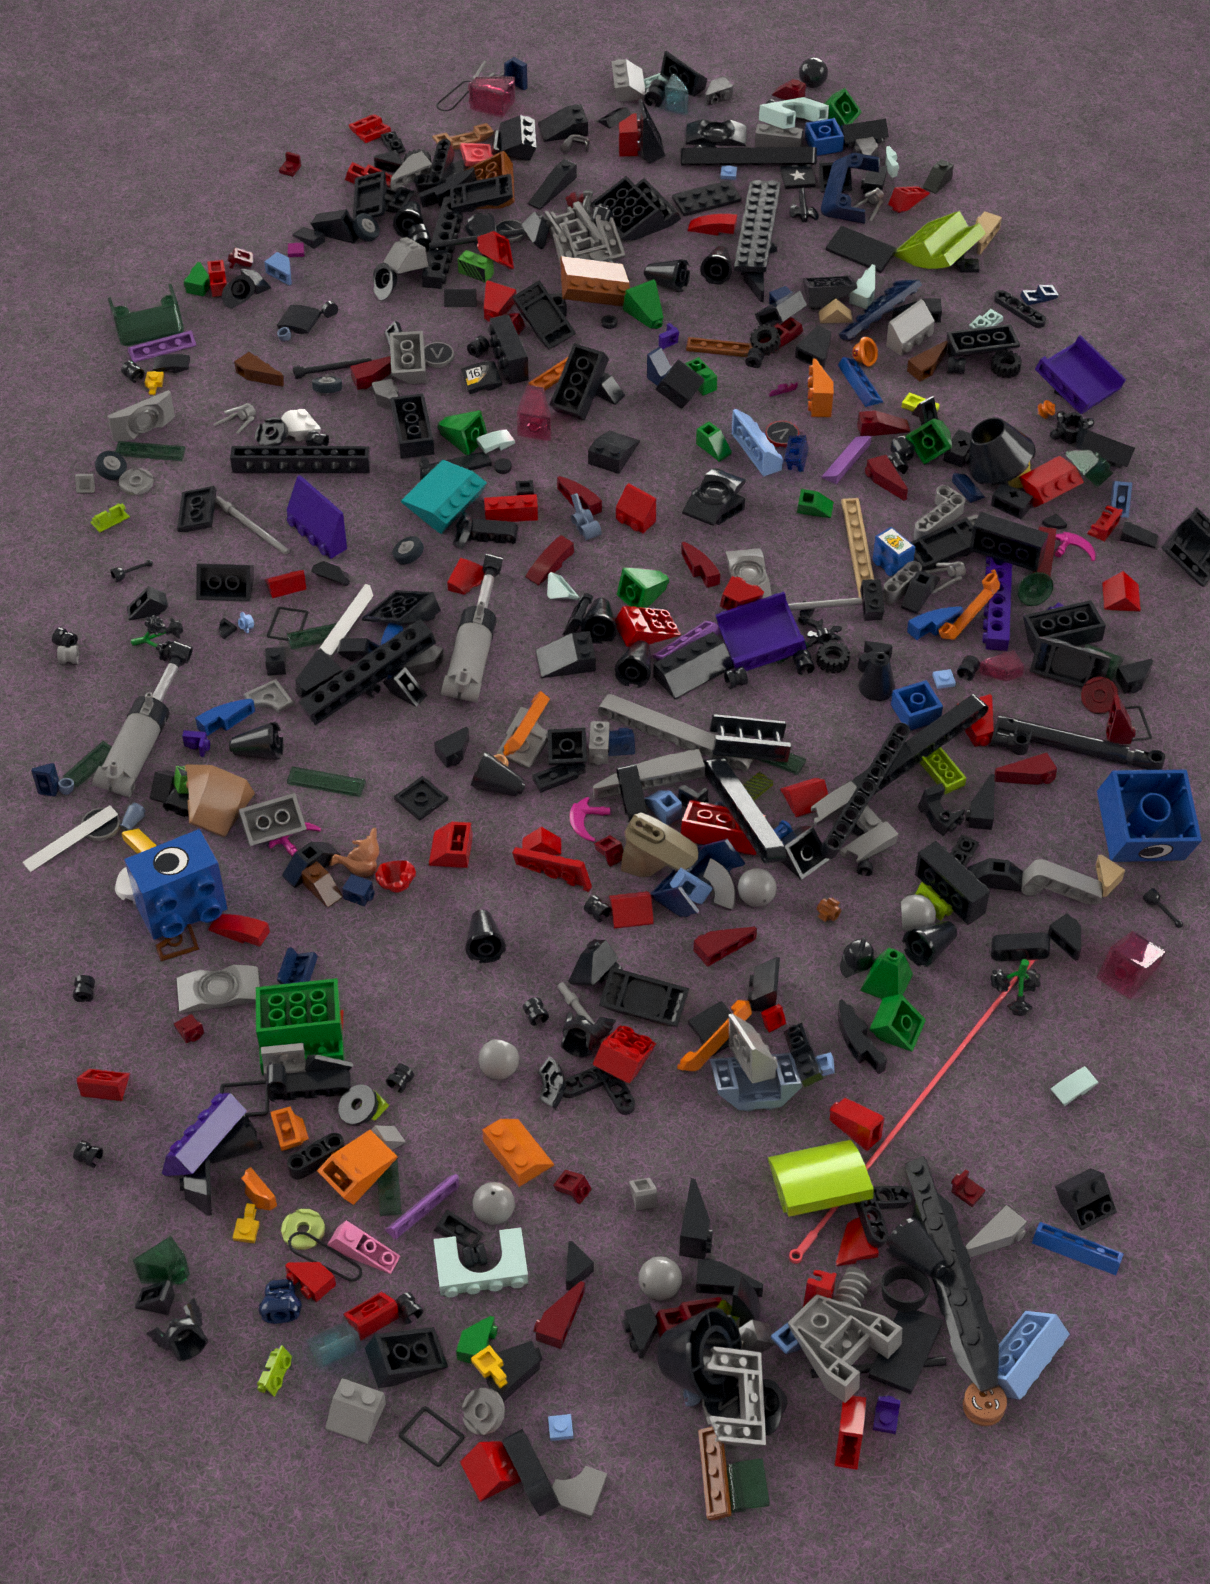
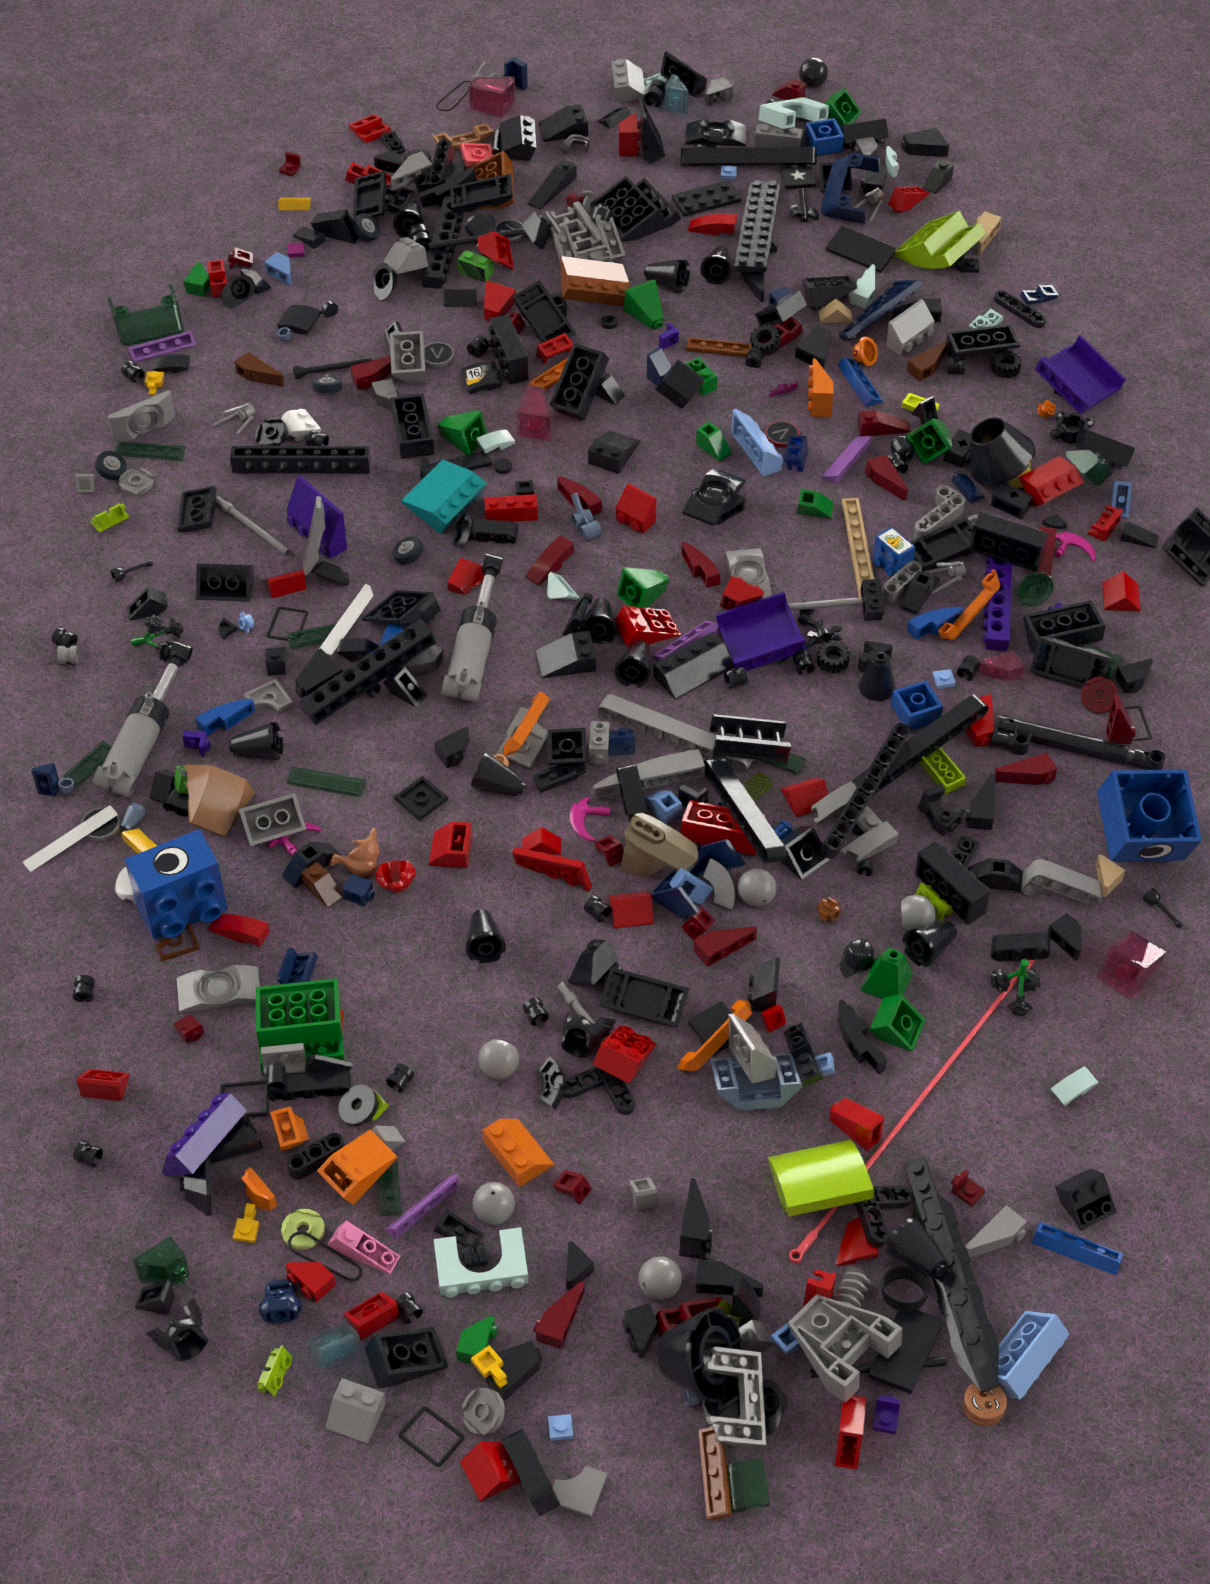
(294, 203): none -> yellow slope
(314, 538): none -> light grey slope
(553, 347): none -> red hinge
(698, 923): none -> dark red bracket
(925, 143): none -> black slope

